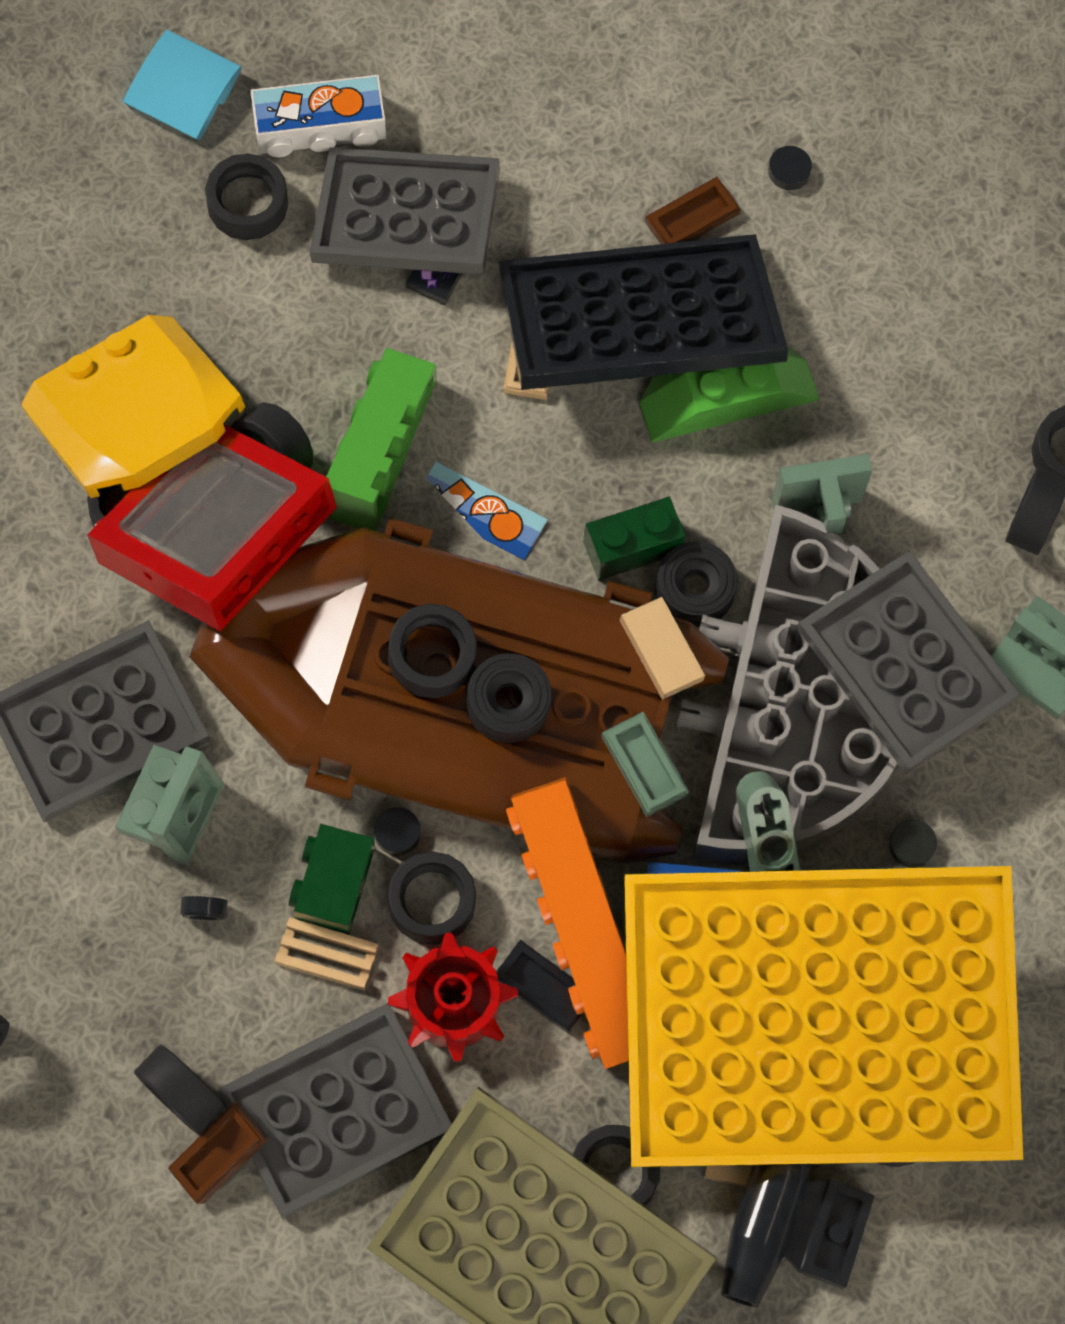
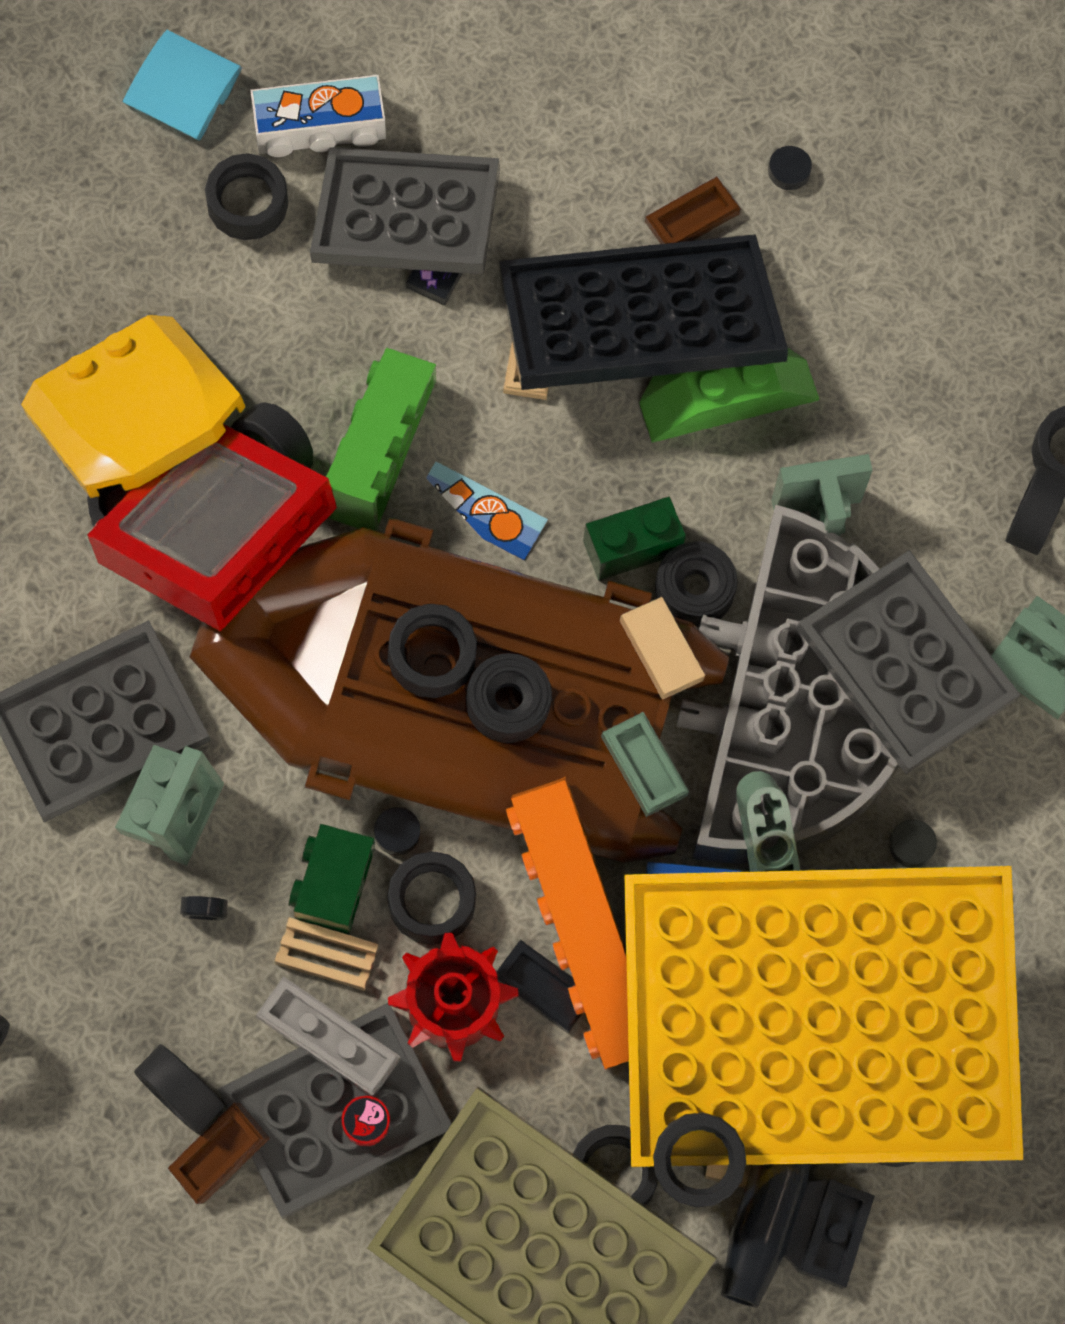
(328, 1037): none -> light grey tile
(365, 1120): none -> tile
(689, 1195): none -> black tyre

